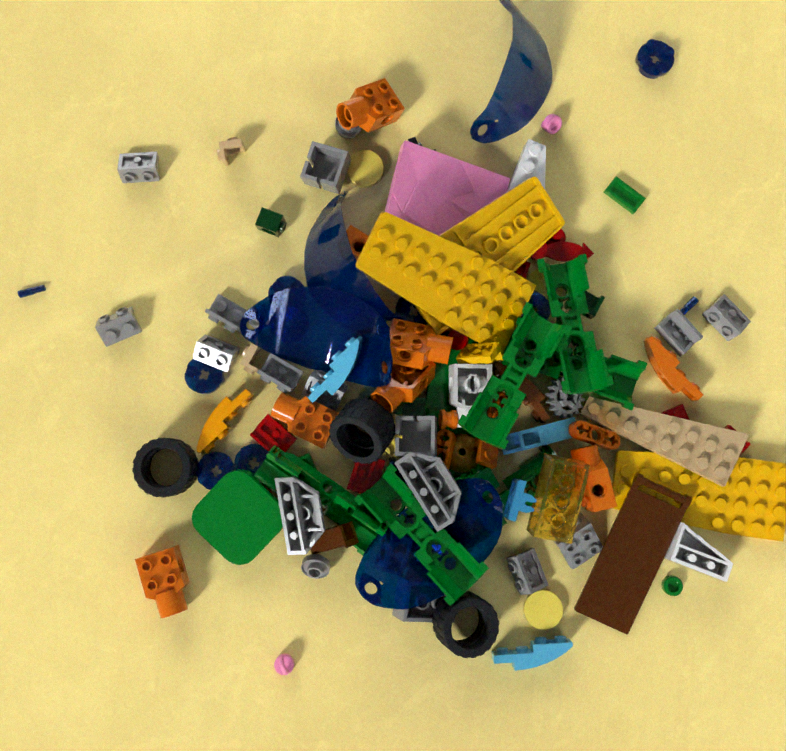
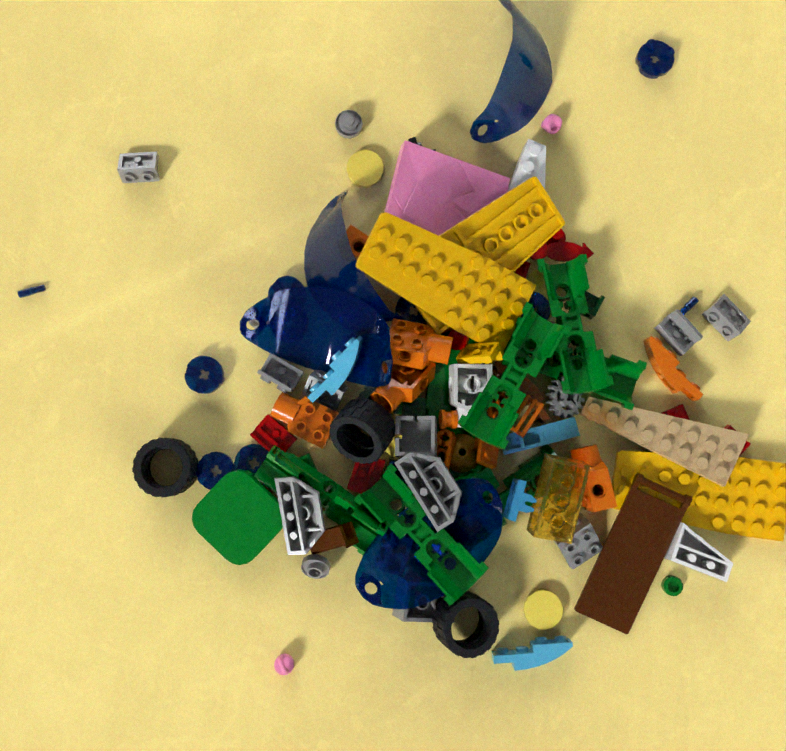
(117, 326): light grey bracket -> none
(164, 579): orange brick -> none
(215, 352): bracket -> none
(216, 425): light orange slope -> none
(226, 312): light grey bracket -> none
(231, 146): tan bracket -> none
(249, 356): tan bracket -> none
(270, 222): dark green brick -> none
(328, 169): light grey piece -> none
(370, 107): orange brick -> none
(527, 572): light grey bracket -> none
(533, 402): none -> orange tile
(587, 435): orange beam -> none
(624, 195): green tile -> none

